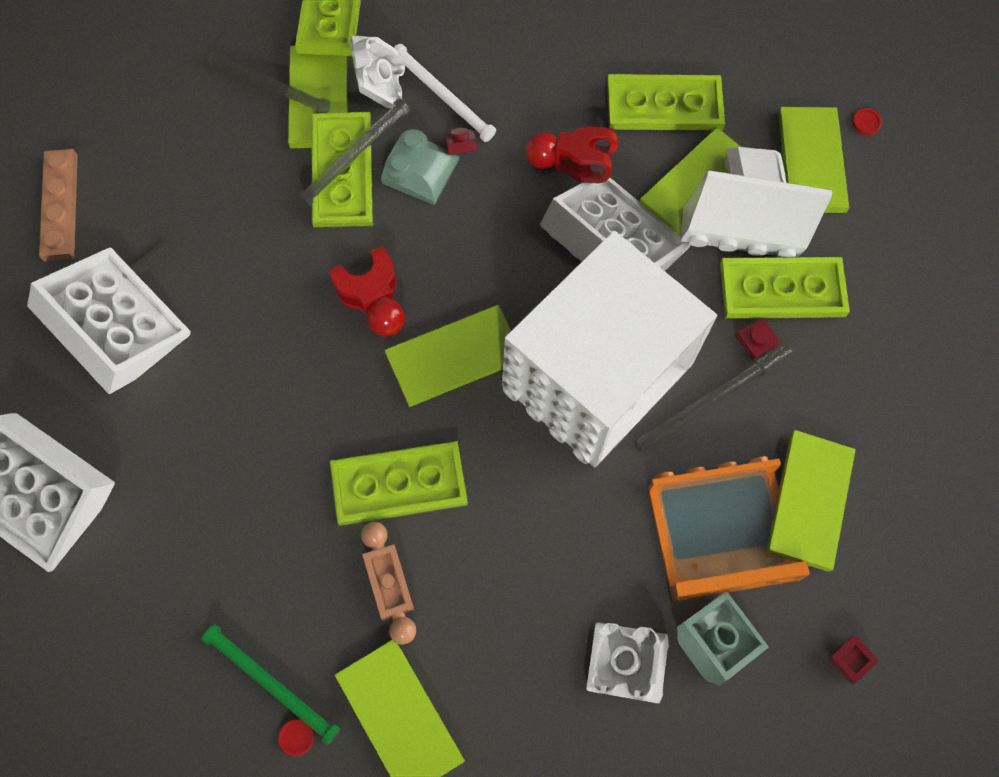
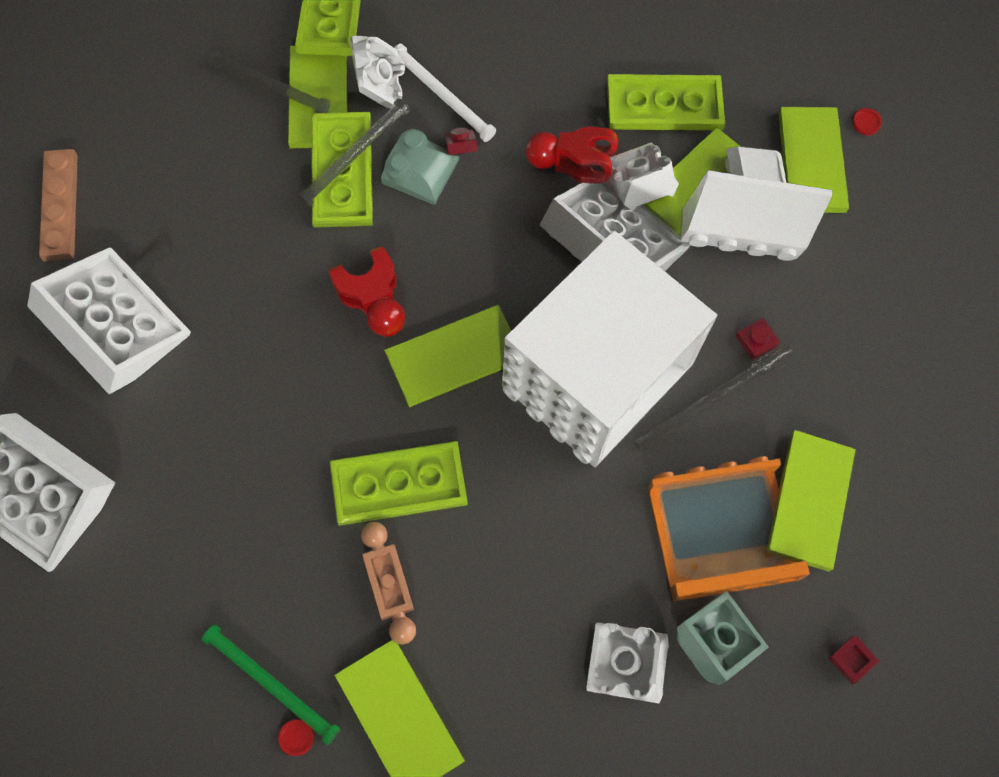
(642, 175): none -> white slope
(784, 287): lime plate -> none

